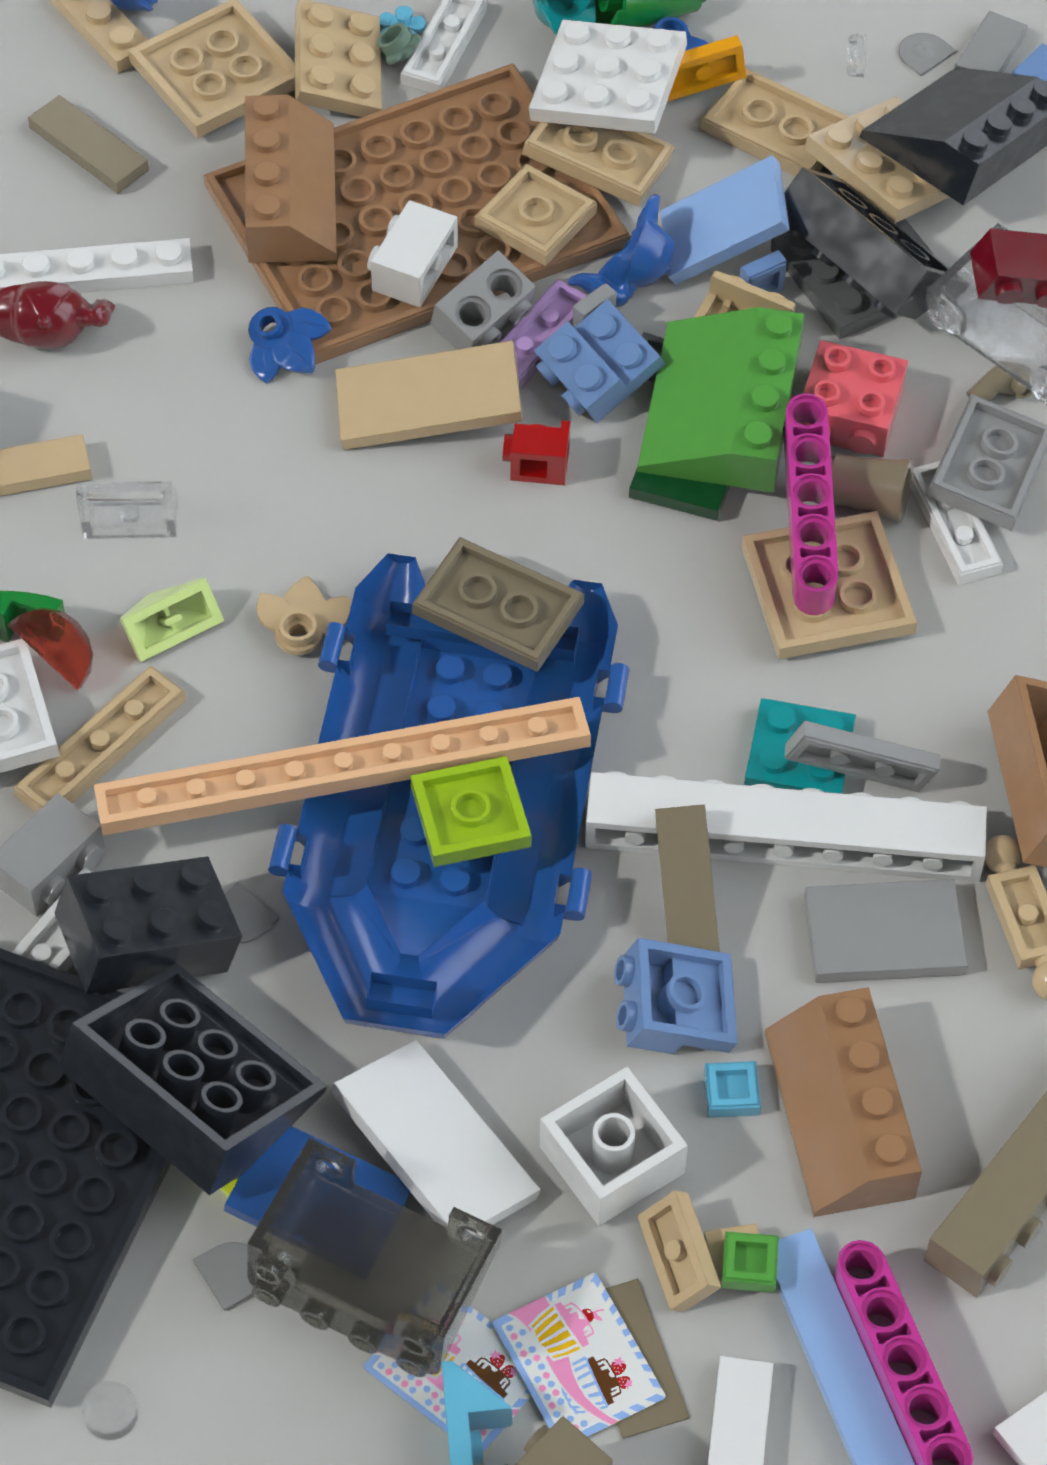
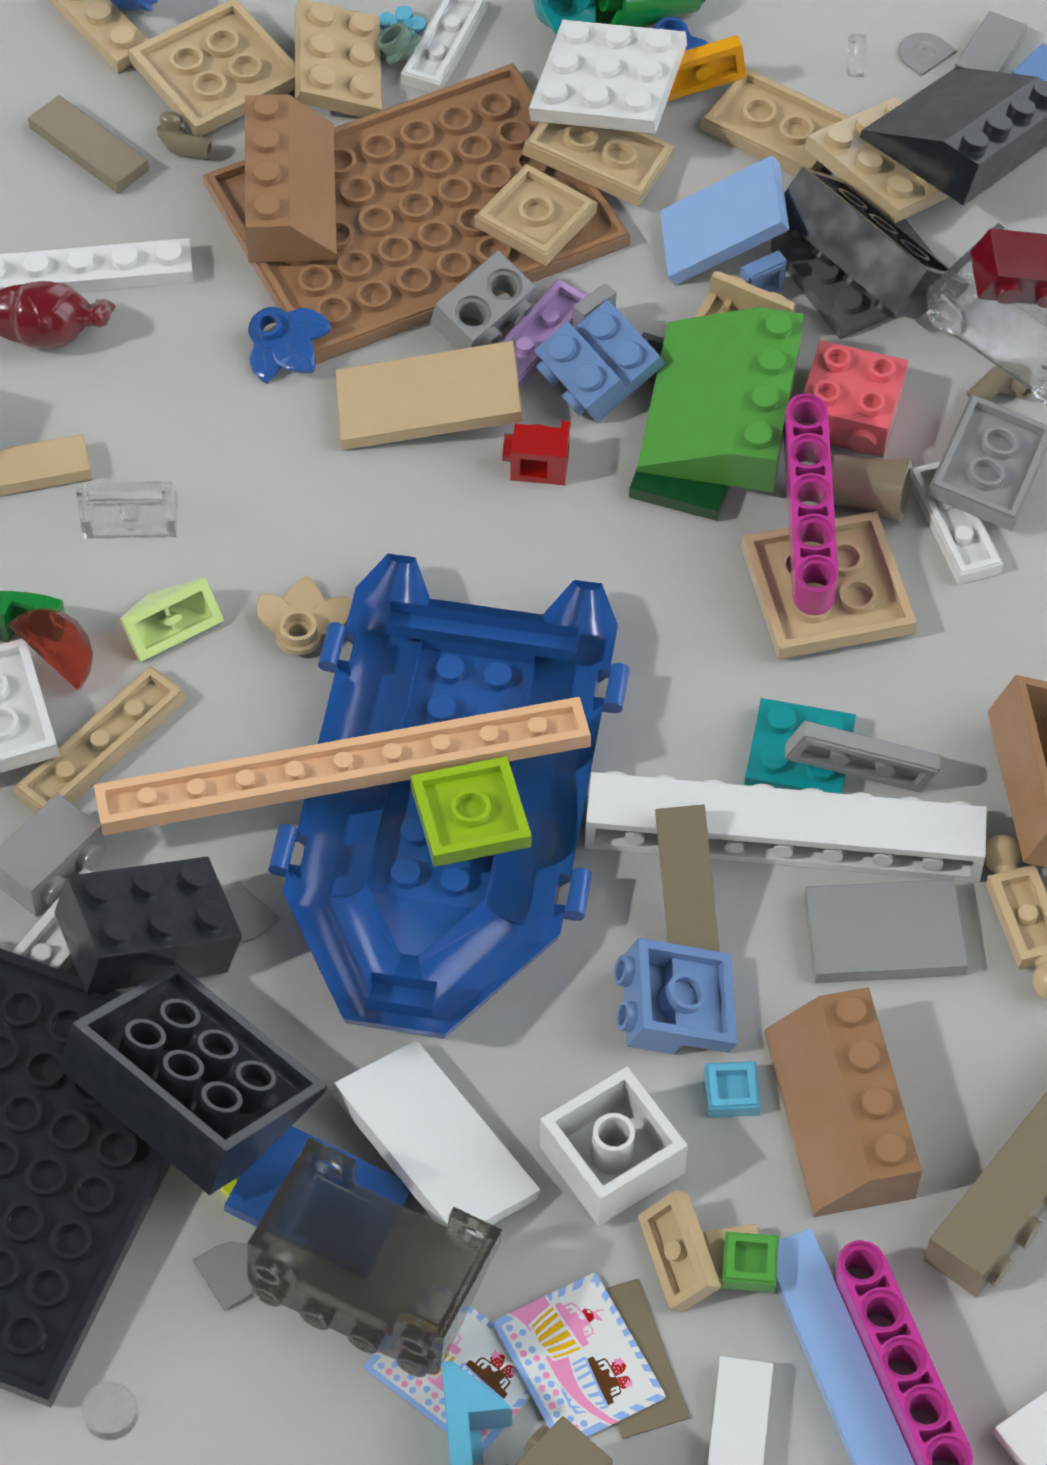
(177, 139): none -> dark tan arm
(413, 253): white brick -> none
(498, 604): dark tan tile -> none
(641, 261): blue hair -> none

